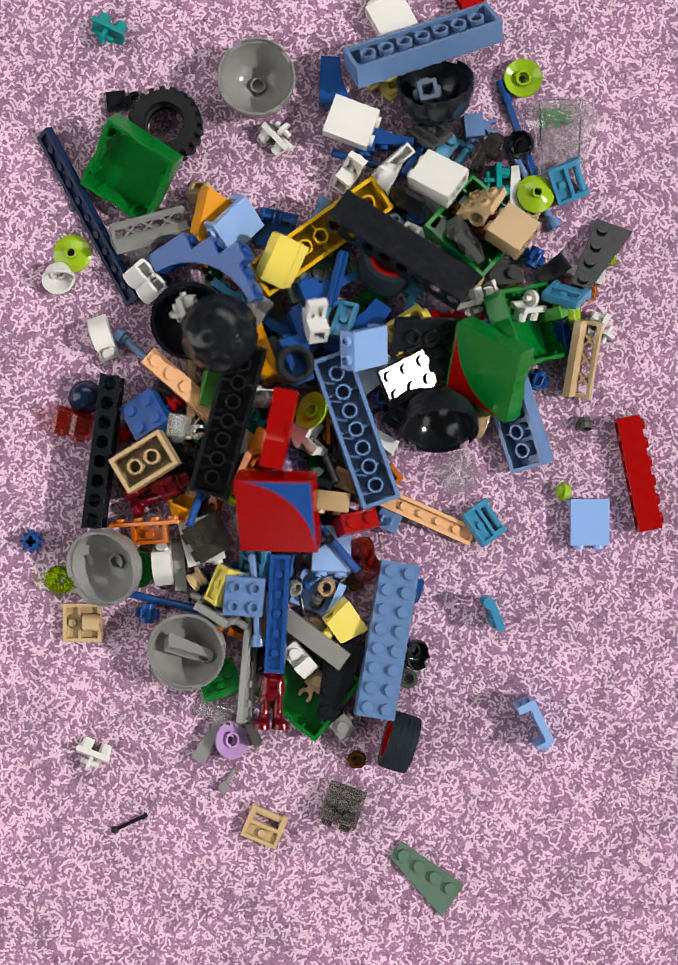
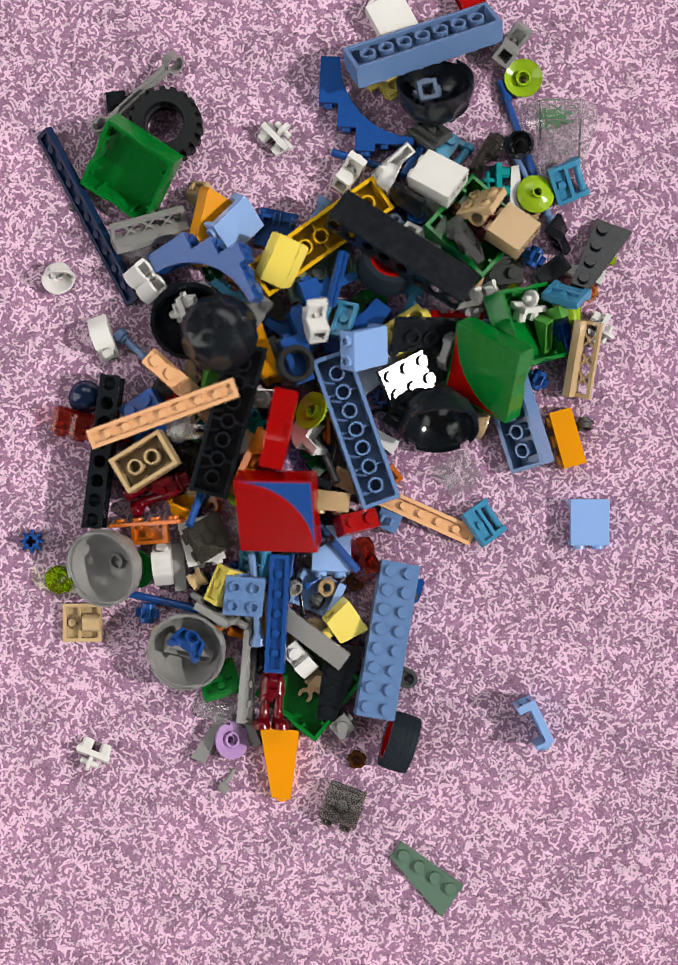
(81, 256): lime dish -> none
(108, 32): teal hips -> none
(114, 829): black hinge -> none
(149, 83): none -> light grey piece
(163, 413): none -> light nougat plate
(189, 641): none -> blue piece
(256, 77): light grey rock -> none
(261, 831): tan plate -> none
(280, 759): none -> light orange slope
(352, 122): white brick -> none
(416, 660): black hair -> none
(444, 357): none -> dark grey plate
(475, 127): medium blue brick -> none
(494, 617): dark azure plate -> none
(512, 42): none -> light grey brick
(544, 331): none -> bright green piece
(556, 234): none -> black panel
(563, 491): lime plate -> none
(565, 438): none -> light orange brick
(638, 473): red brick -> none

